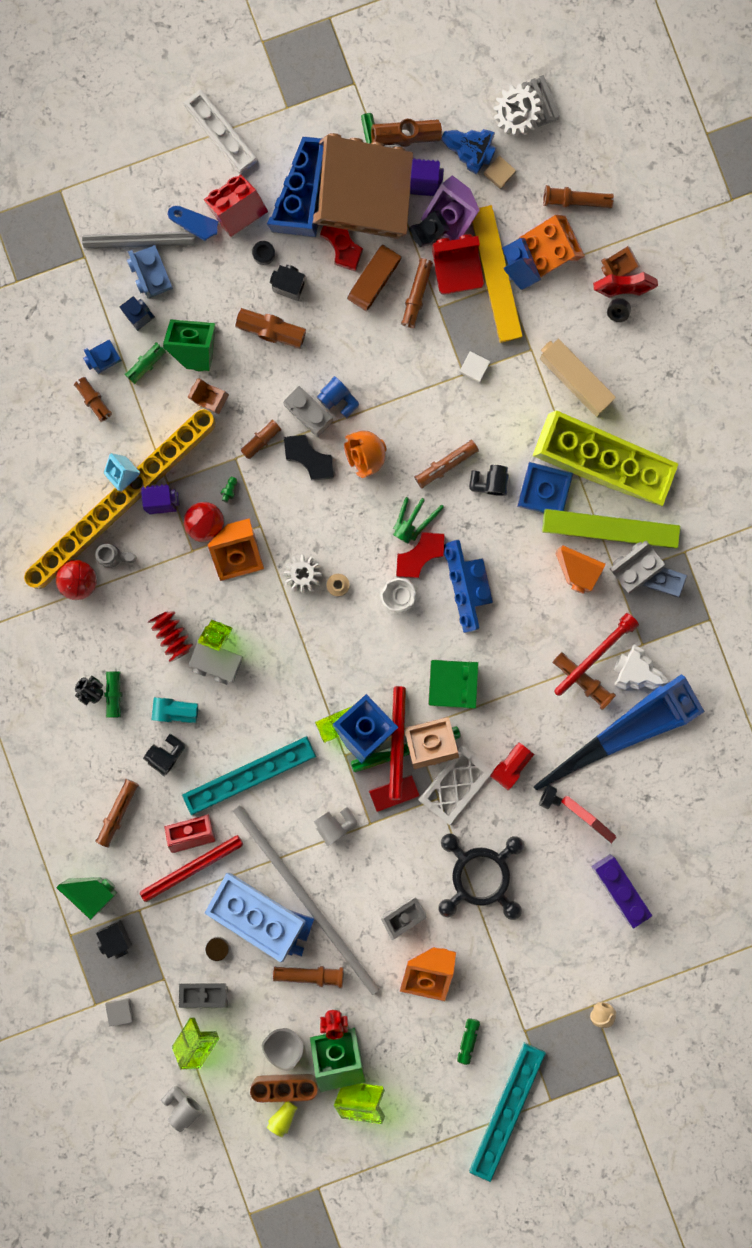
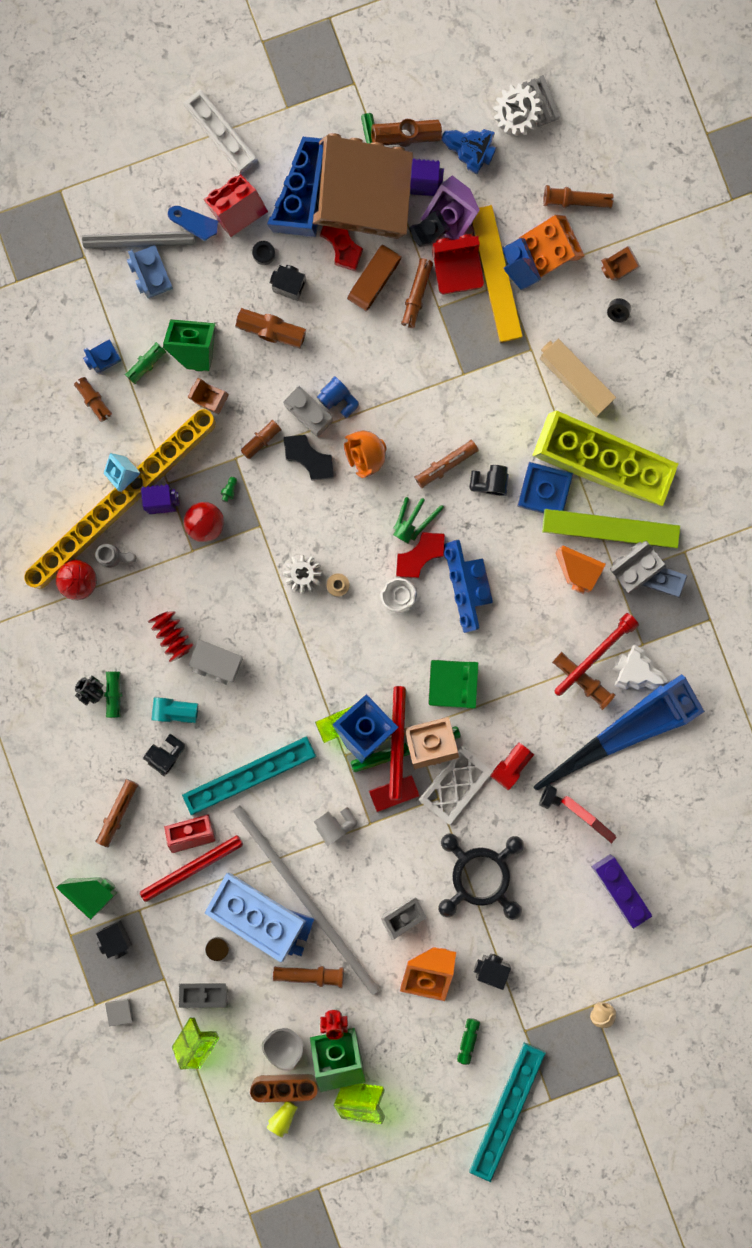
(137, 312): dark blue brick -> none
(185, 1112): light grey piece -> none
(215, 635): clear neon green slope -> none
(235, 550): orange slope -> none
(474, 367): white tile -> none
(492, 971): none -> black brick
(499, 172): tan tile -> none
(617, 285): red tile -> none

